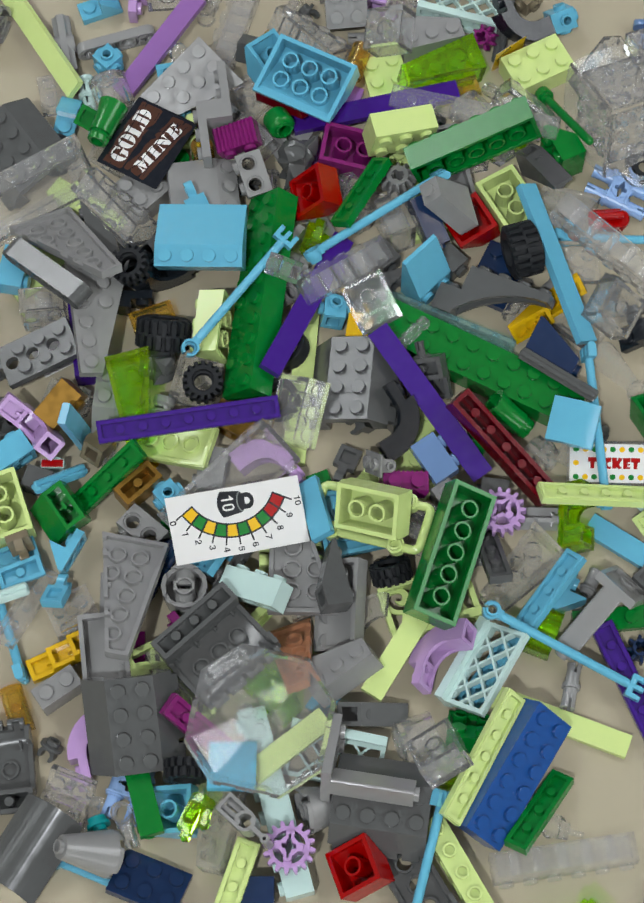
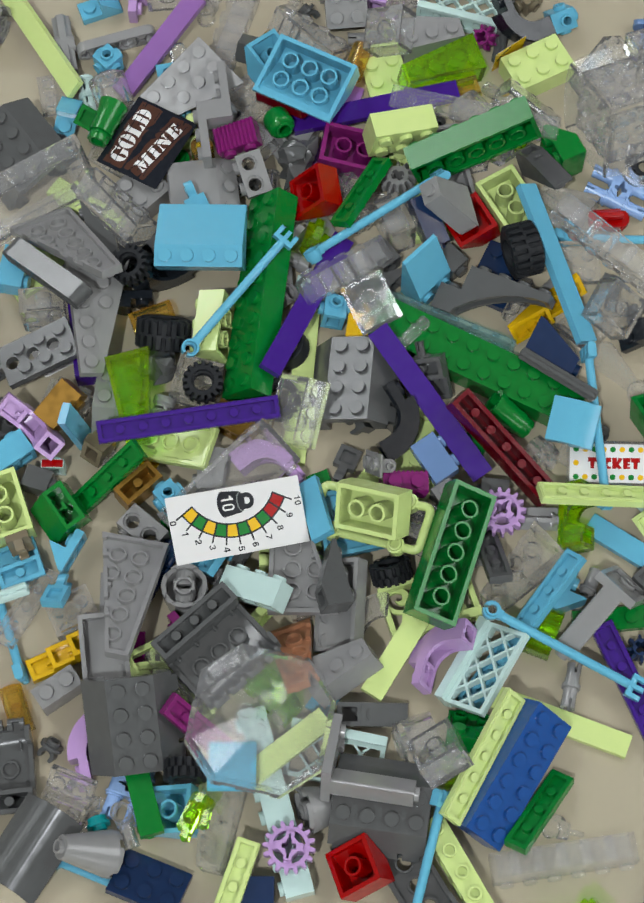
(67, 475): medium azure axle -> none
(243, 814): light grey piece -> none
(283, 267): clear brick -> none
(545, 95): green piece -> none

